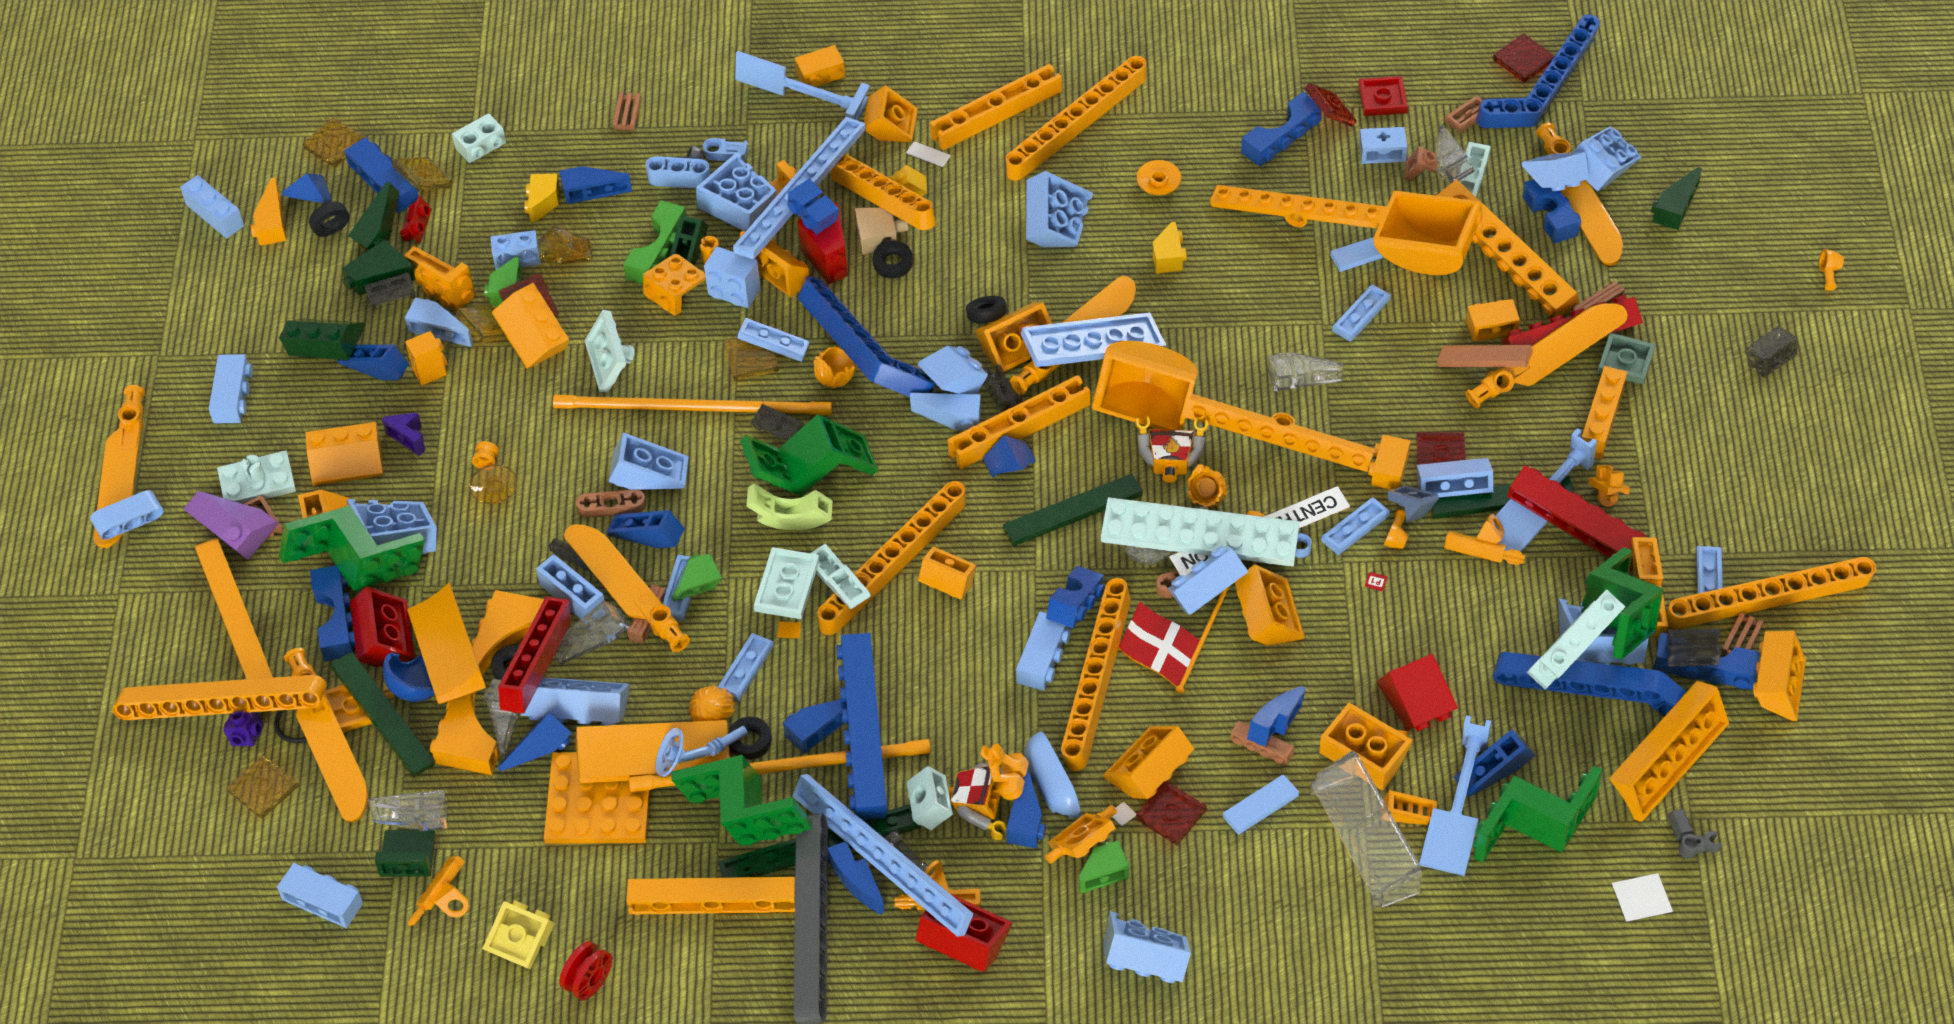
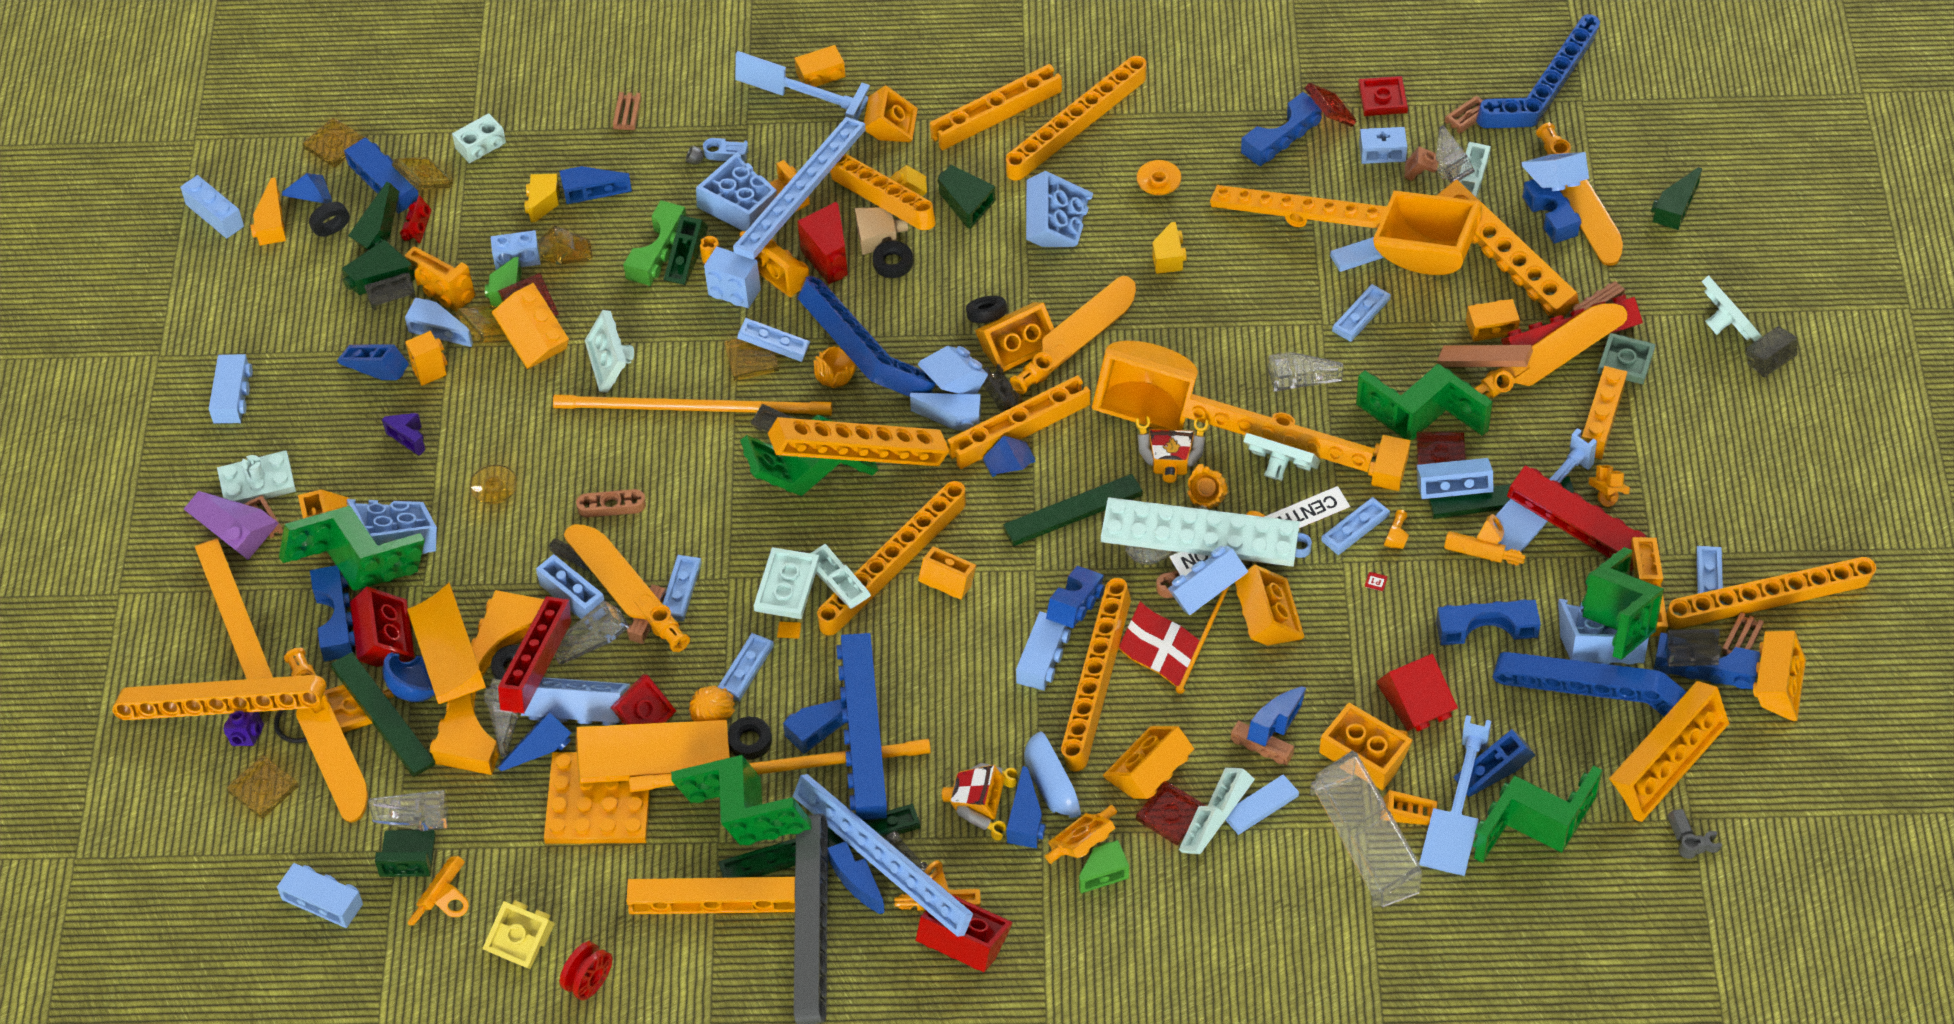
(121, 456): light orange piece -> none
(126, 514): light blue beam -> none
(321, 338): dark green slope -> none
(344, 453): light orange slope -> none
(485, 454): light orange wheel -> none
(643, 704): none -> red tile
(646, 465): light blue slope -> none
(652, 528): blue slope -> none
(671, 280): light orange bracket -> none
(672, 752): light blue dish -> none
(676, 171): light blue beam -> none
(696, 577): bright green slope -> none
(789, 514): yellowish green arch -> none
(815, 212): blue piece -> none
(858, 442): none -> light orange brick
(928, 154): white sticker -> none
(929, 798): light aqua brick -> none
(966, 194): none -> dark green slope
(1014, 768): light orange piece -> none
(1086, 338): light blue plate -> none
(1124, 814): white sticker -> none
(1145, 950): light blue wedge -> none
(1209, 818): none -> light aqua slope
(1280, 456): none -> light aqua plate
(1415, 501): sand blue slope -> none
(1424, 402): none -> green bracket
(1516, 617): none -> blue arch
(1523, 58): clear red tile -> none
(1575, 639): light aqua fence -> none
(1607, 157): light blue slope -> none
(1642, 897): white sticker -> none
(1727, 313): none -> light aqua plate
(1828, 263): light orange bar -> none

